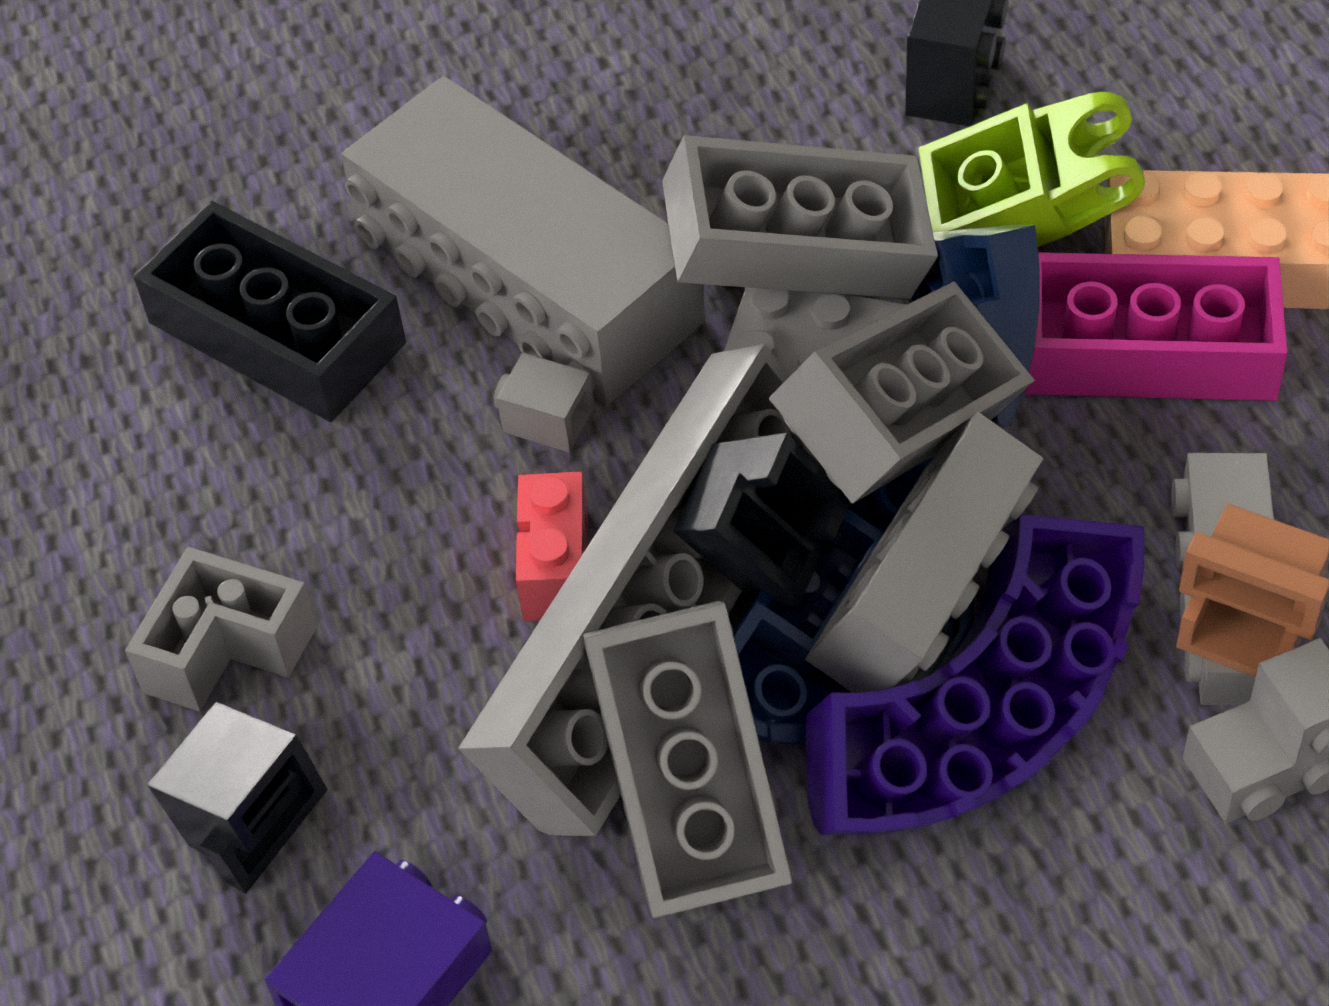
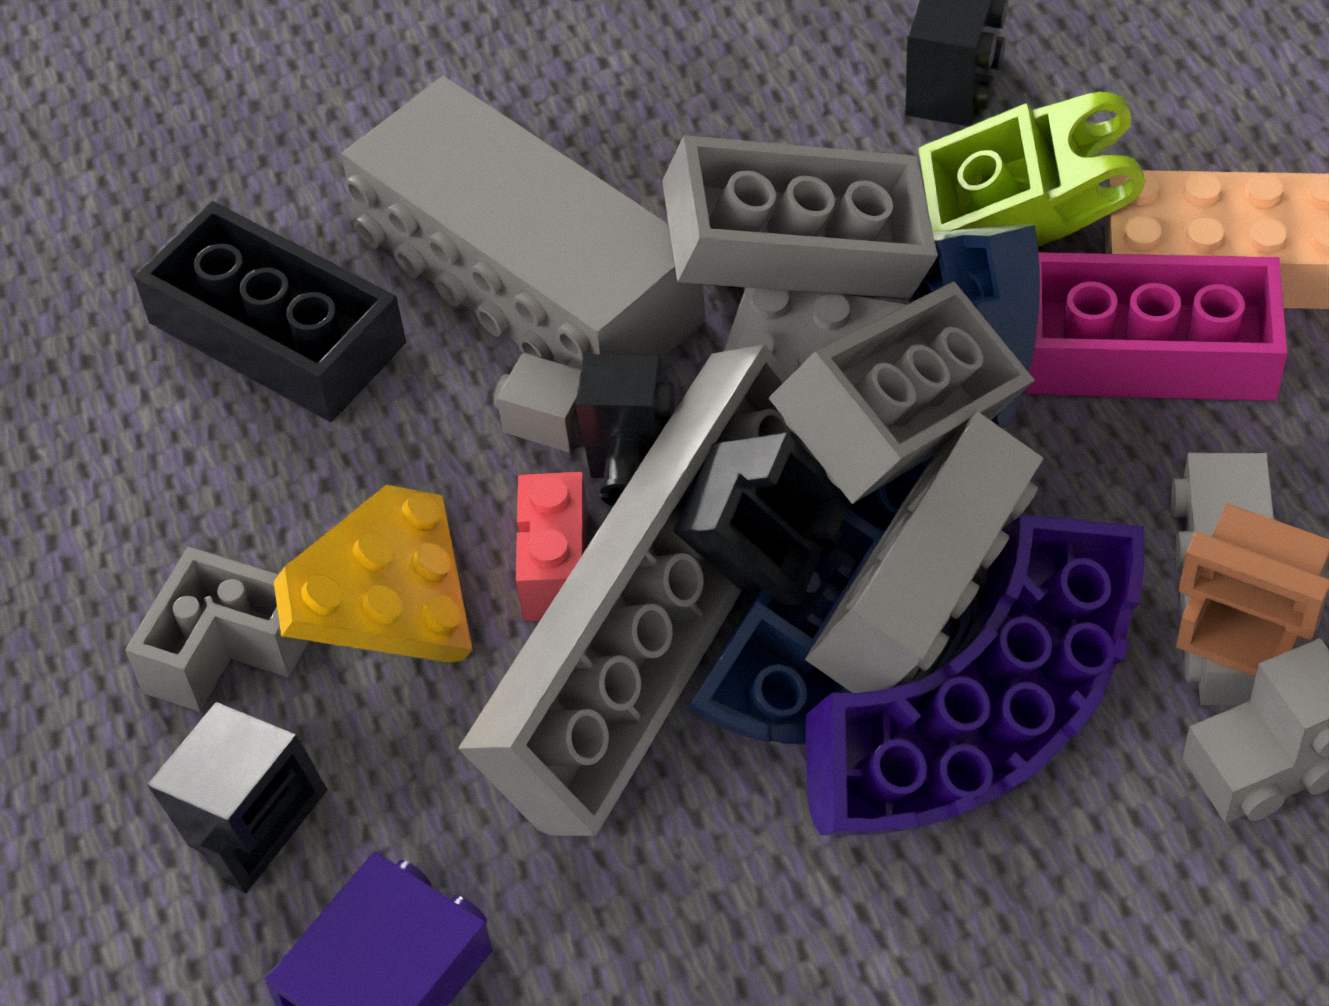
(380, 581): none -> yellow plate
(621, 415): none -> black brick
(687, 759): light grey brick -> none

